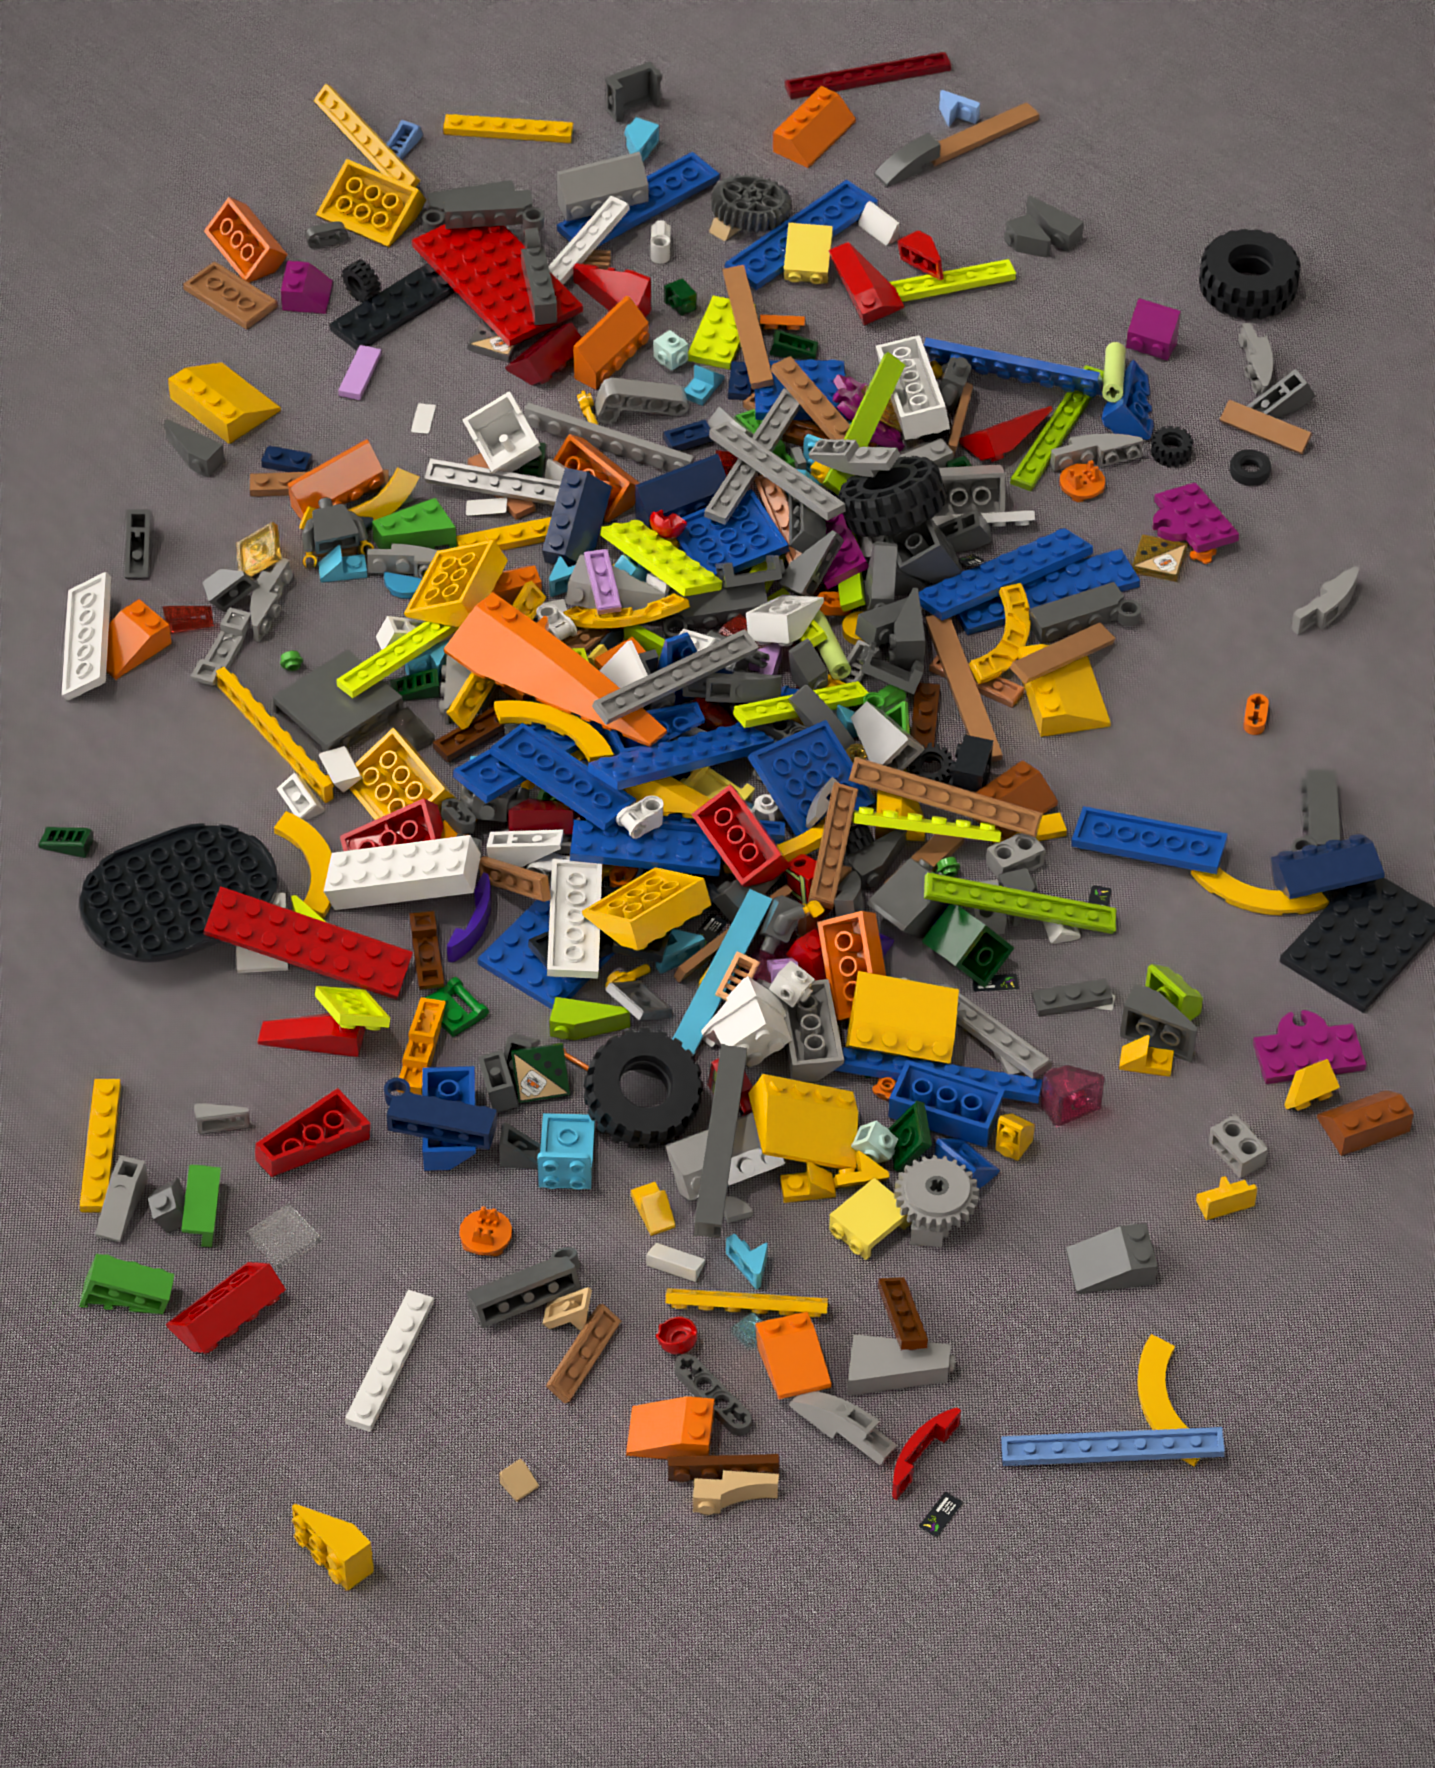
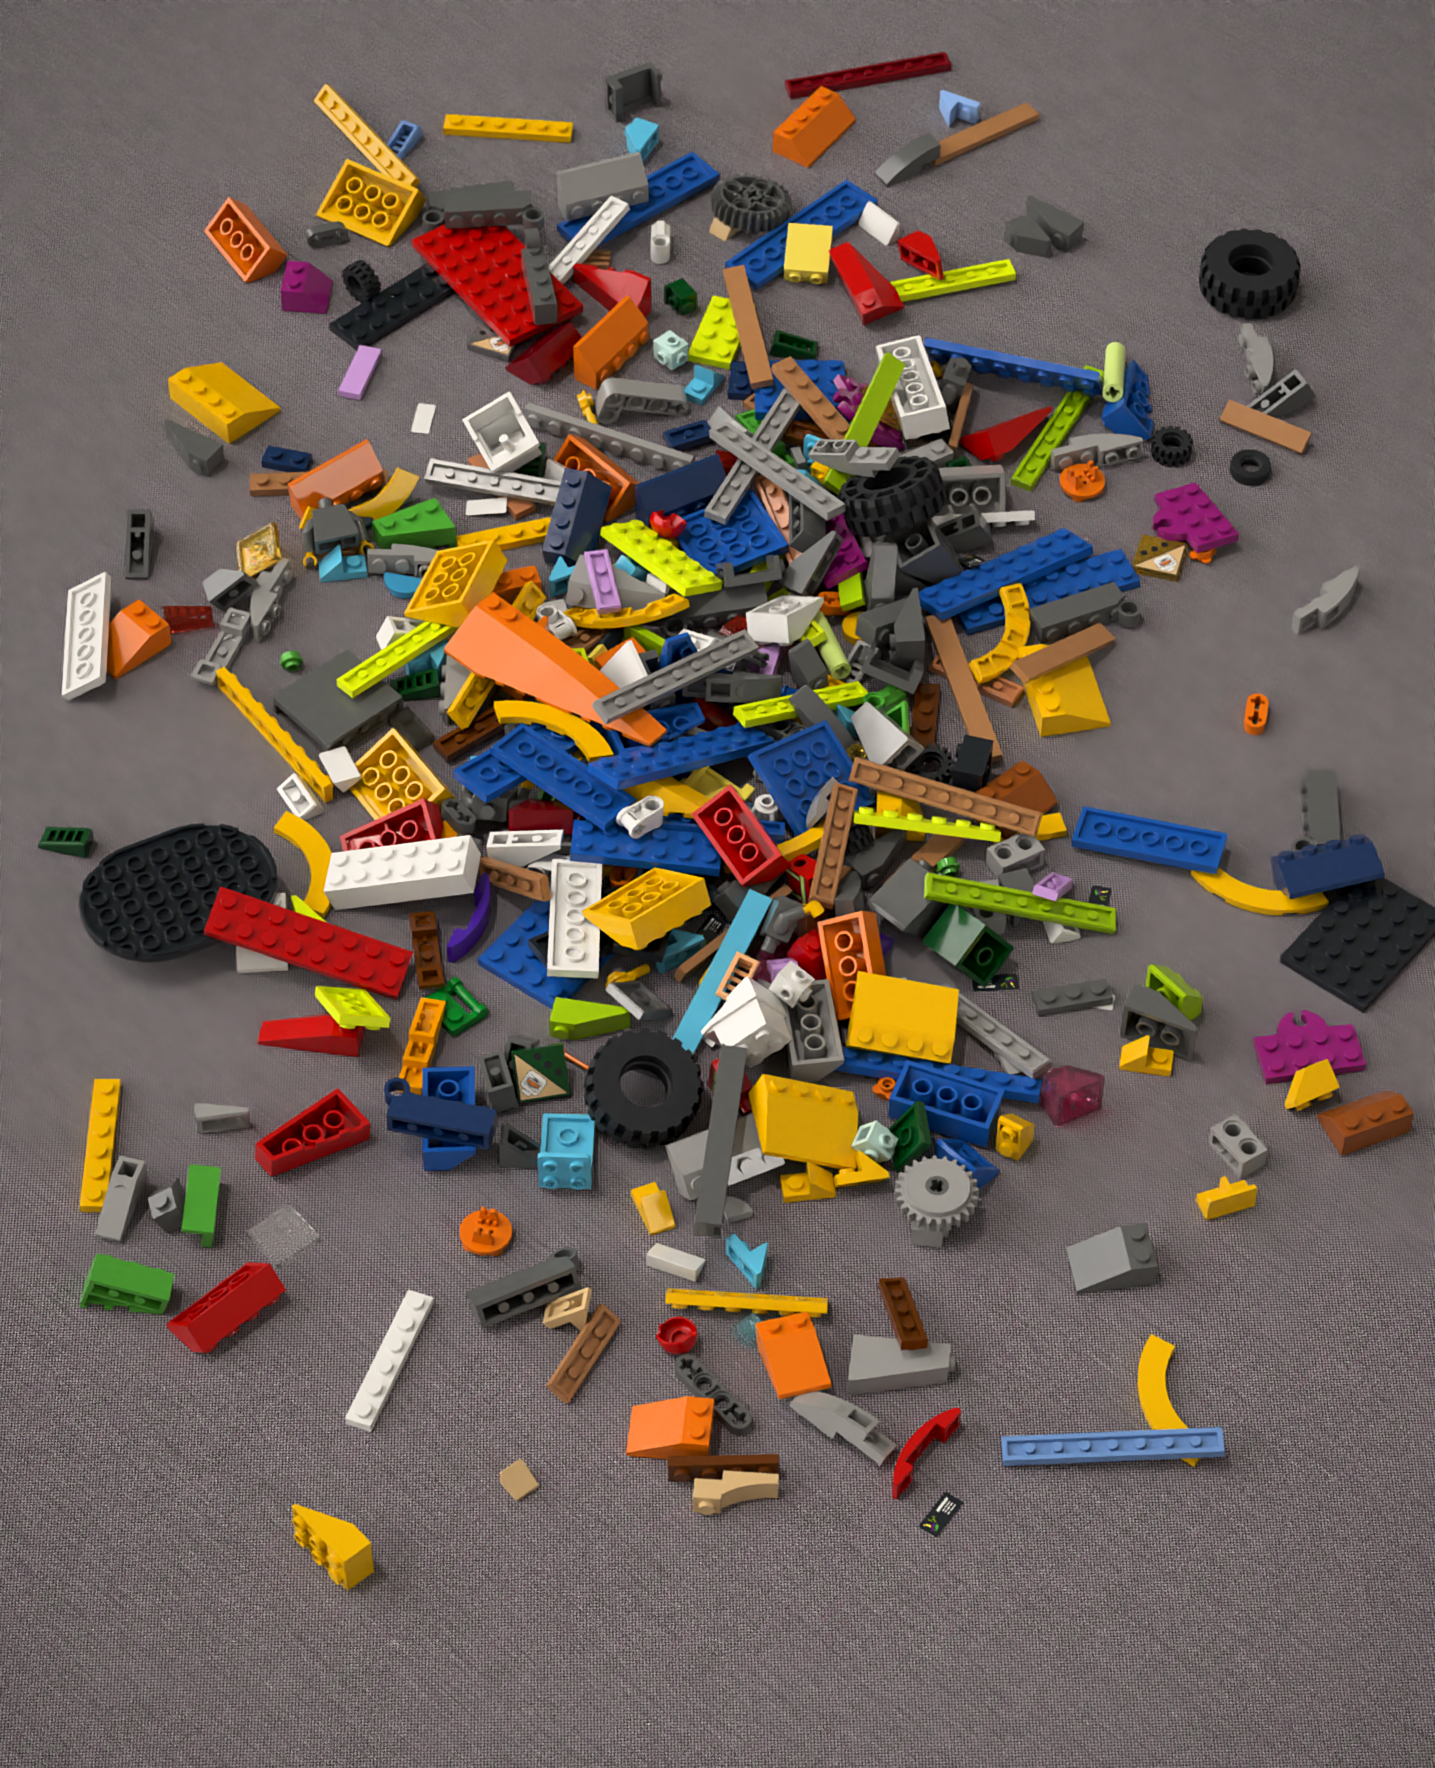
(230, 295): medium nougat tile -> none
(773, 321): orange plate -> none
(867, 1218): light yellow panel -> none
(1053, 886): none -> lavender tile
(1153, 329): magenta slope -> none

